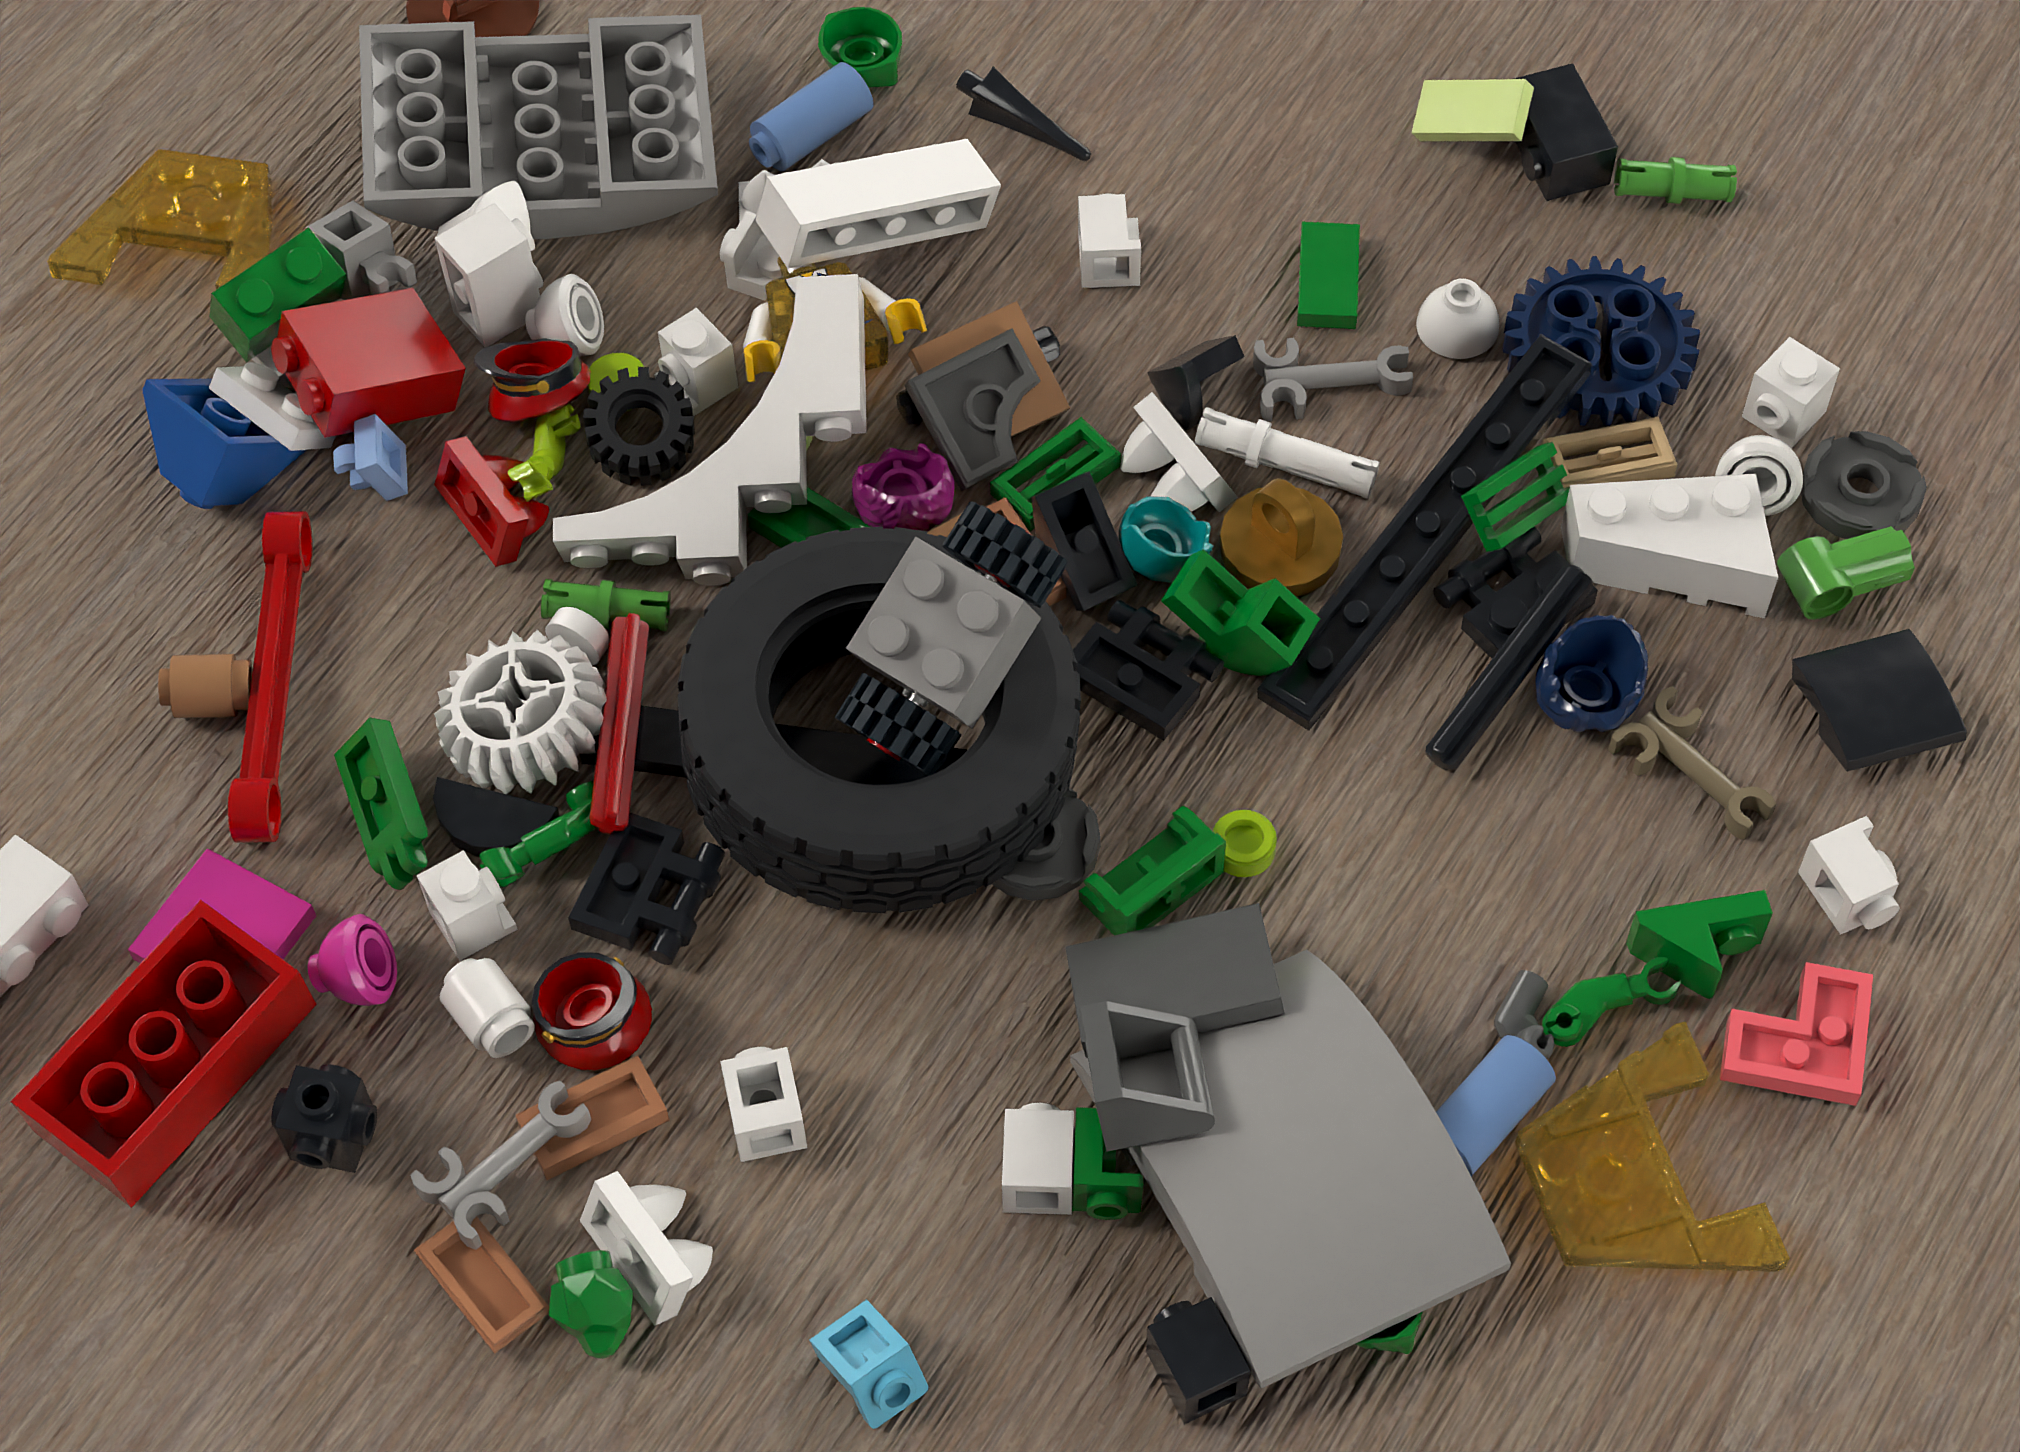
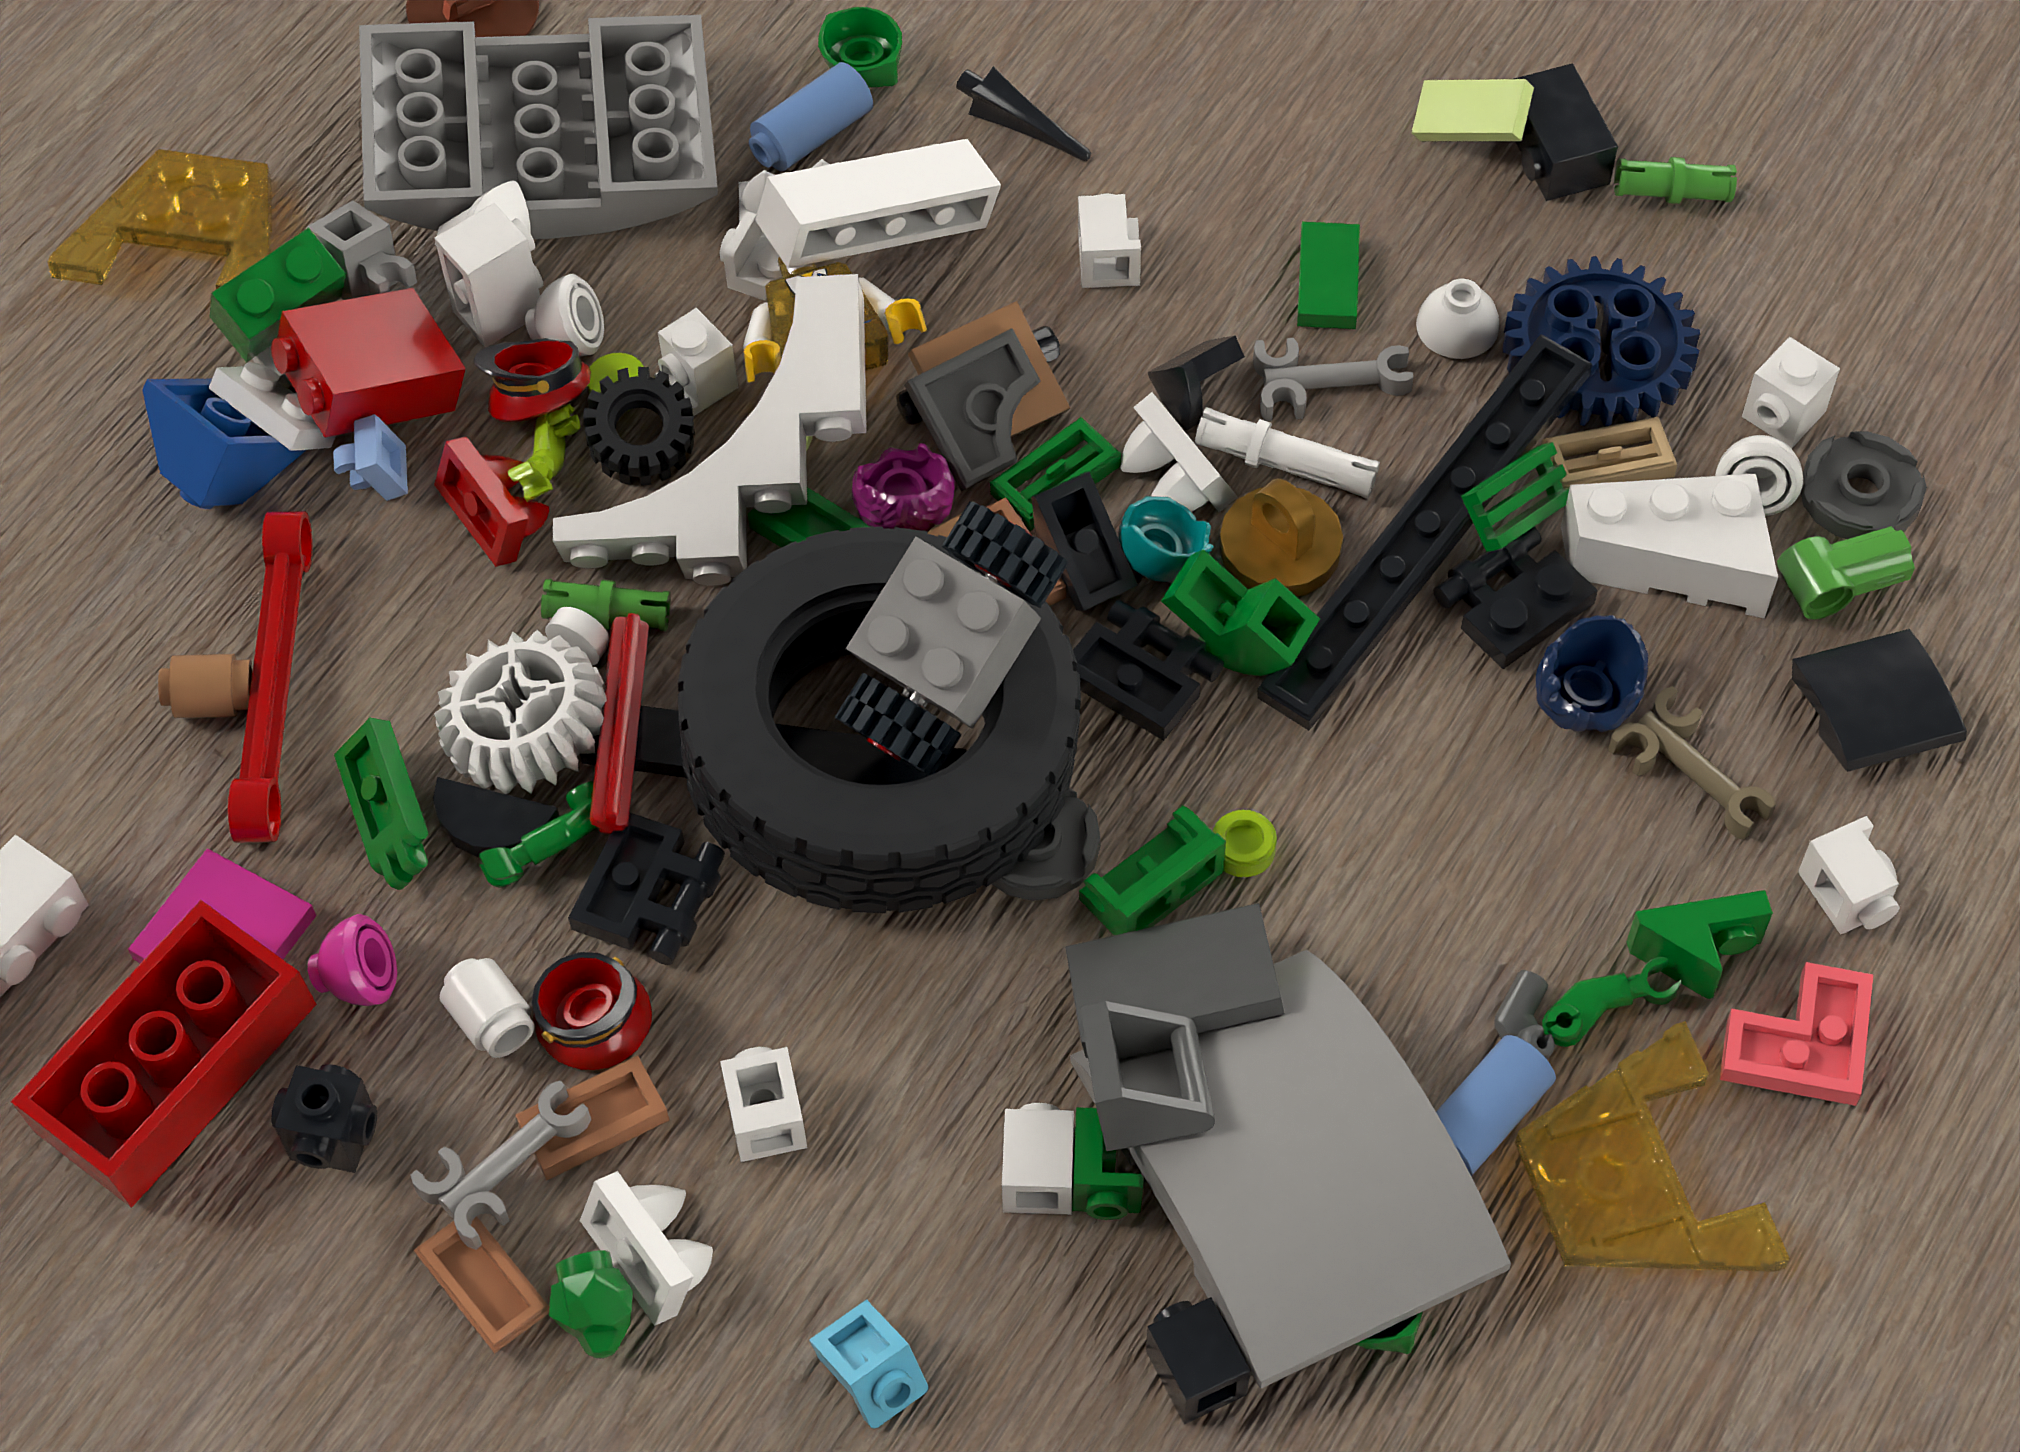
(466, 904): white brick -> none
(1509, 668): black axle -> none

